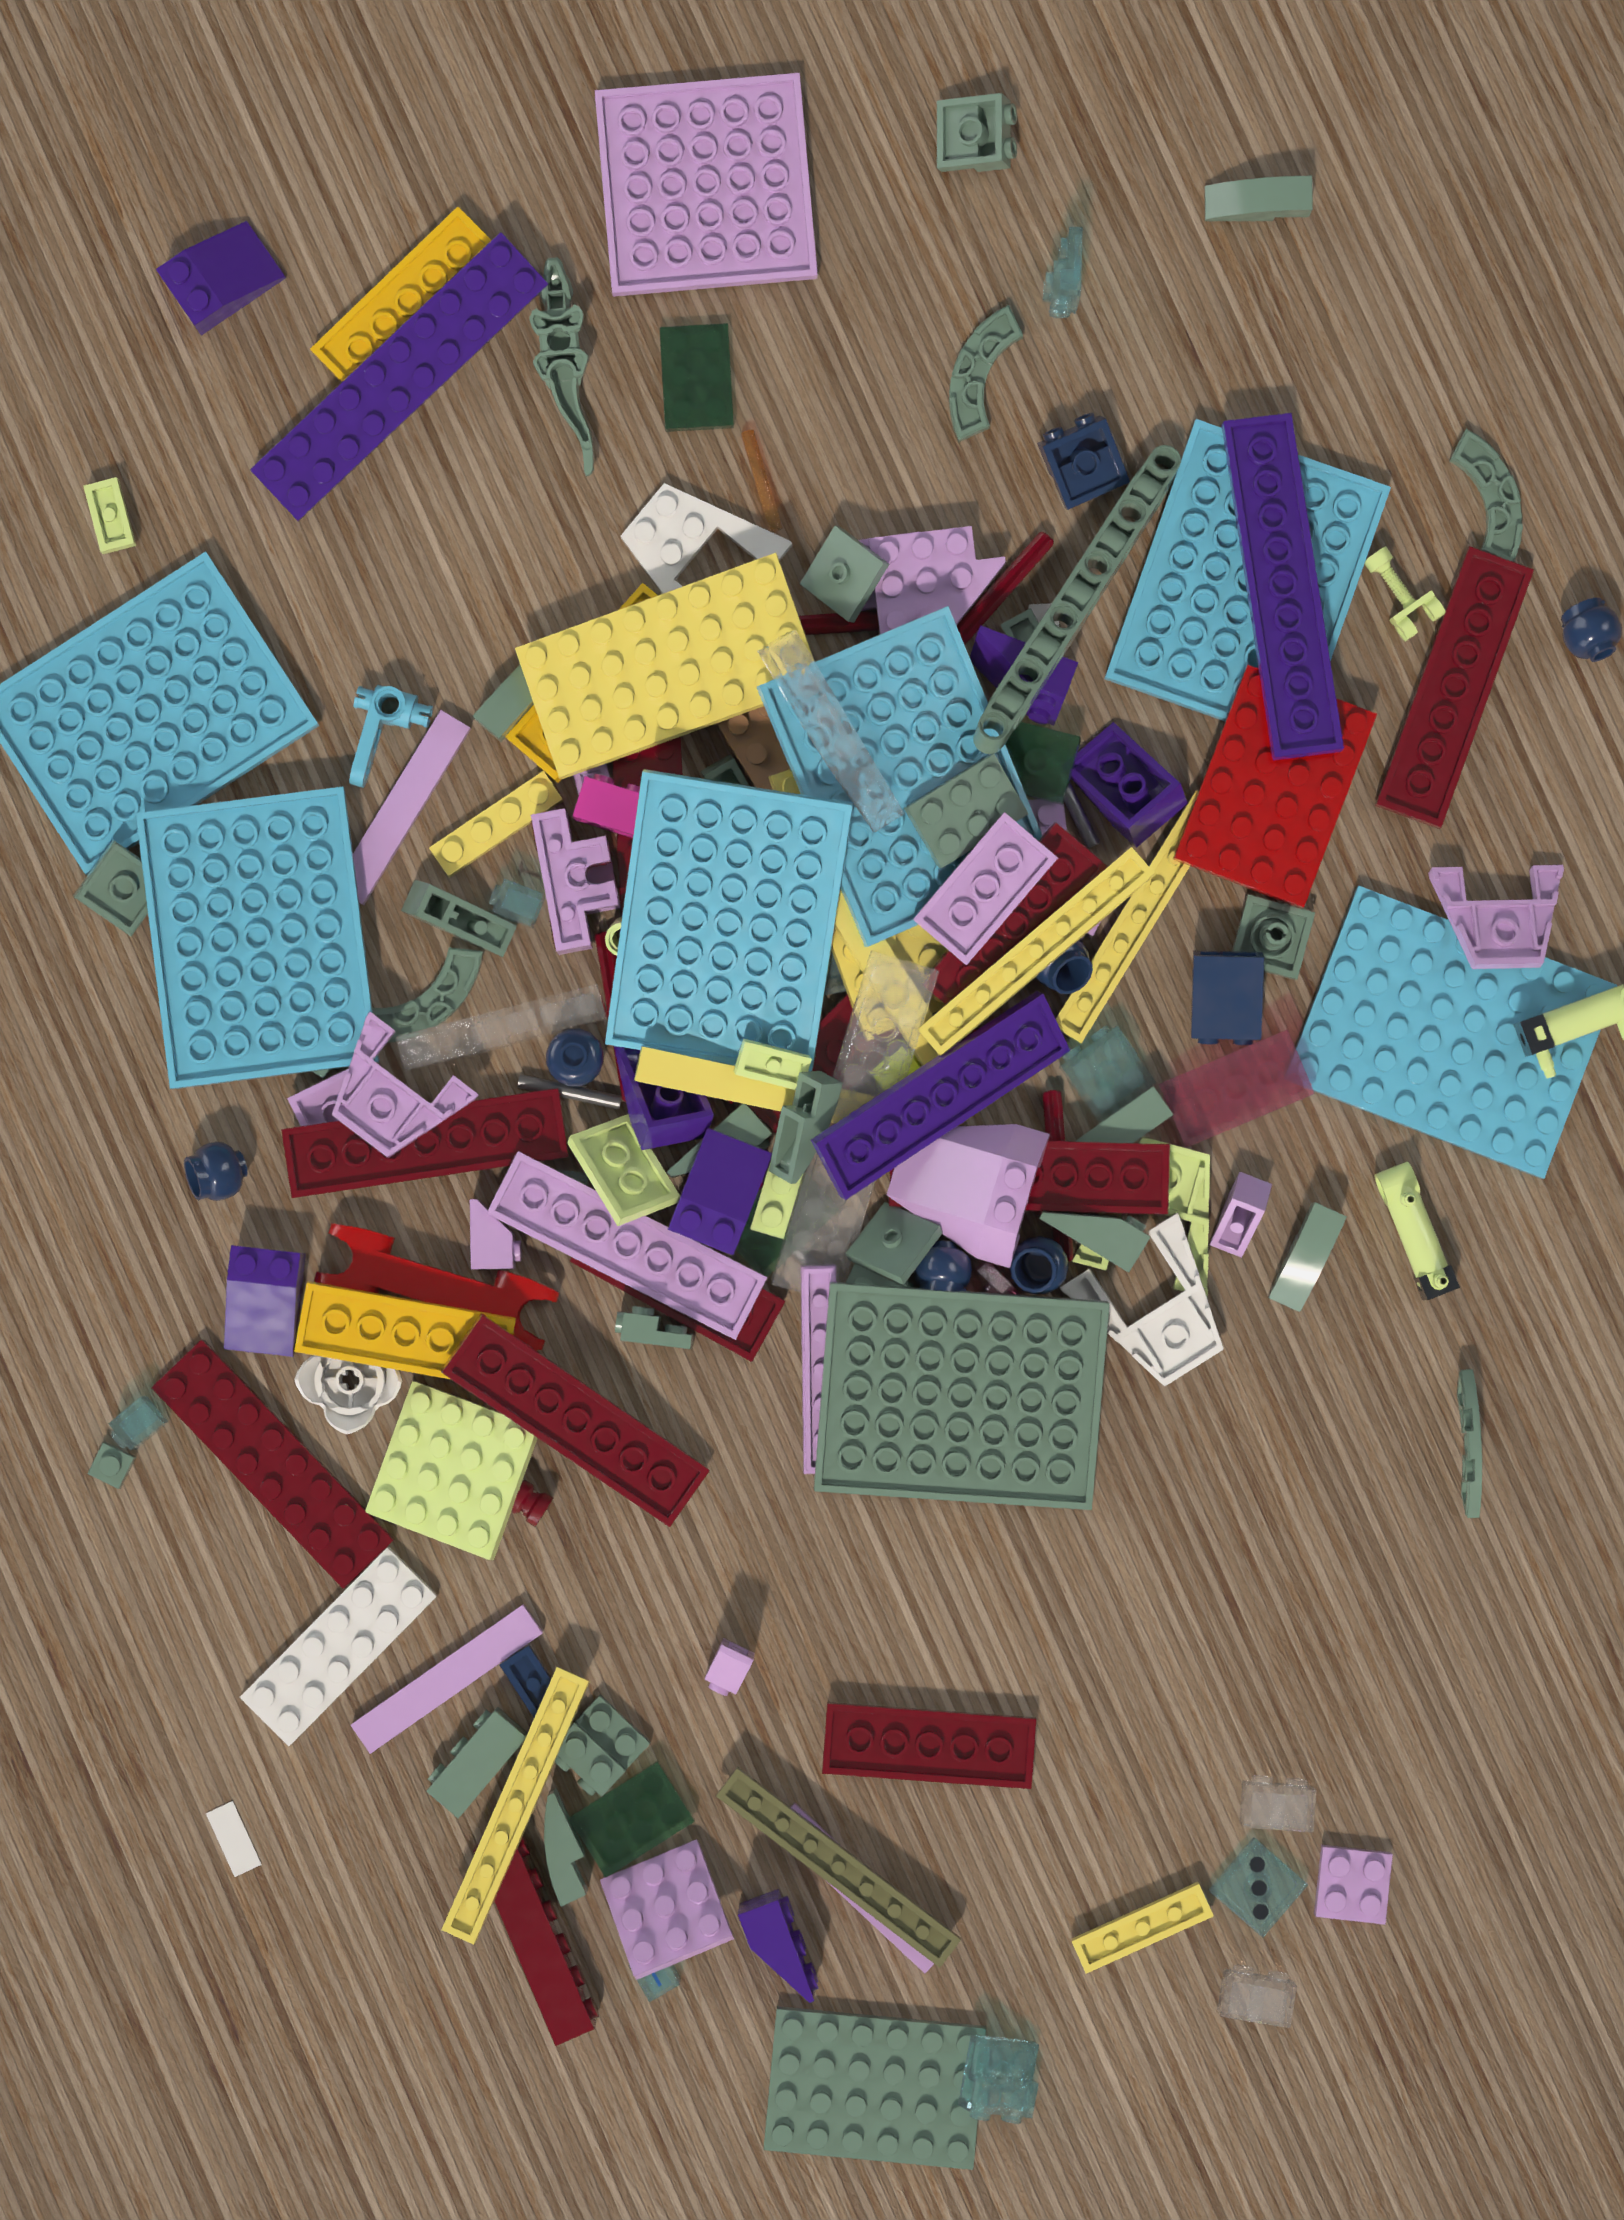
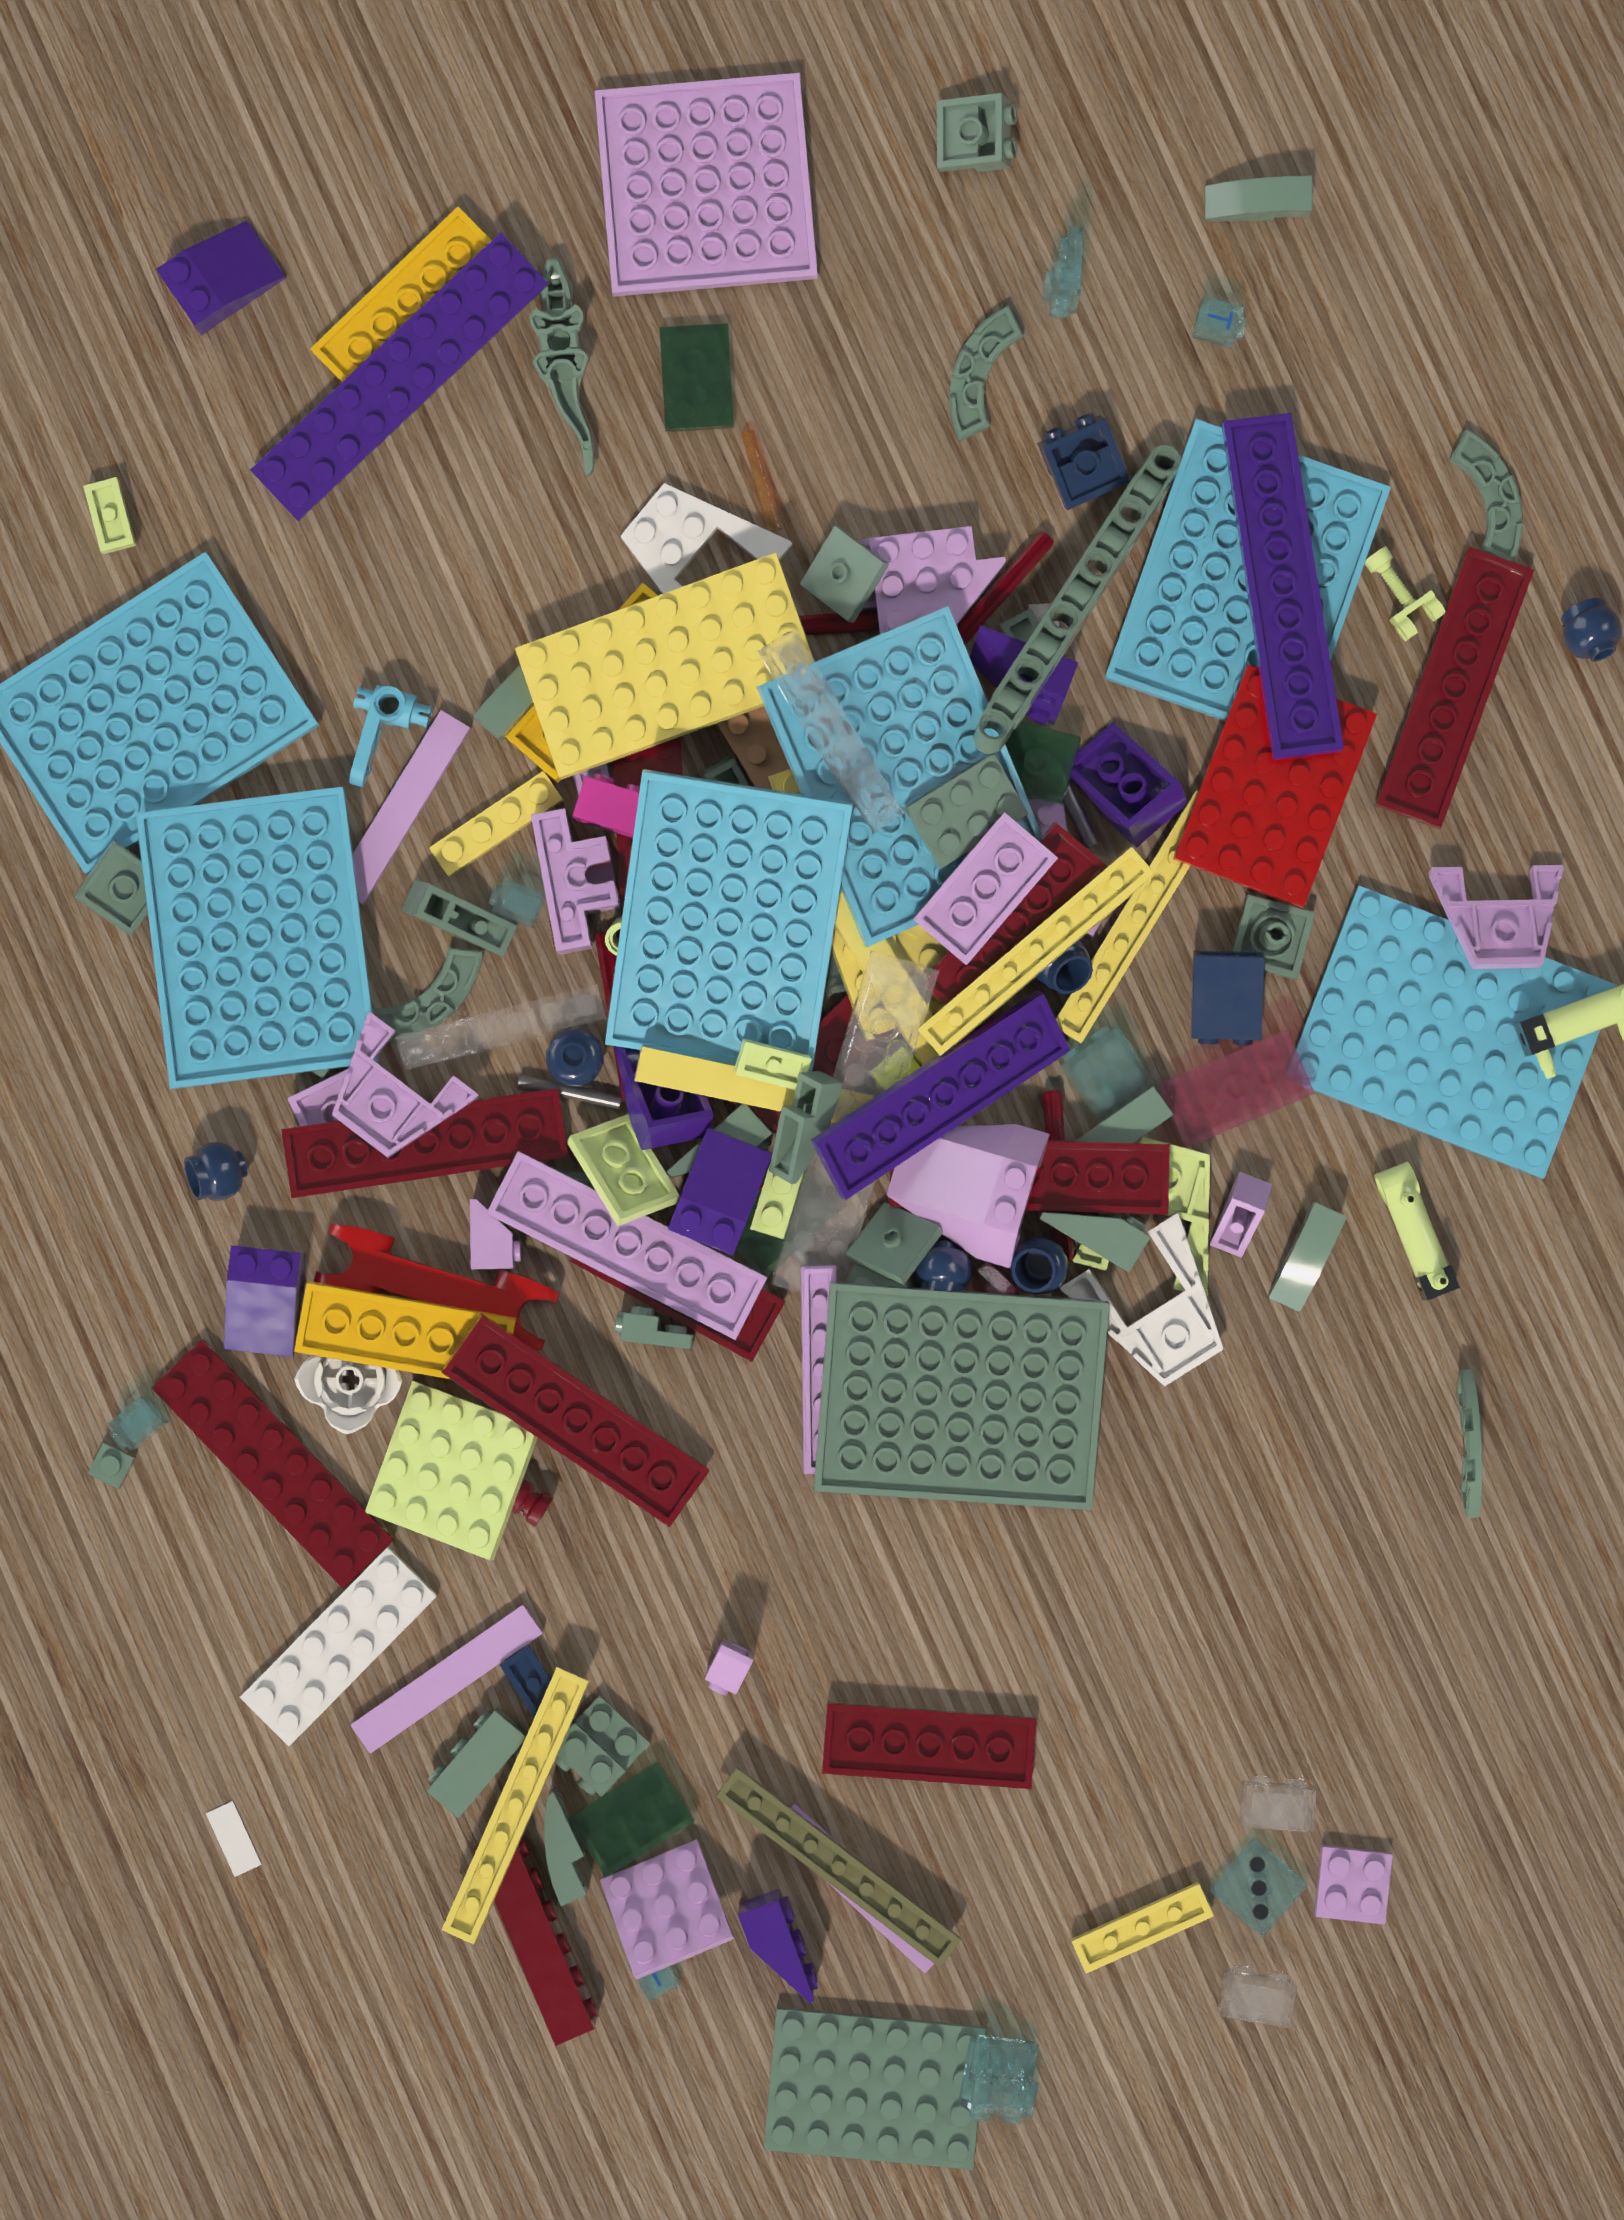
(1219, 322): none -> clear light blue brick

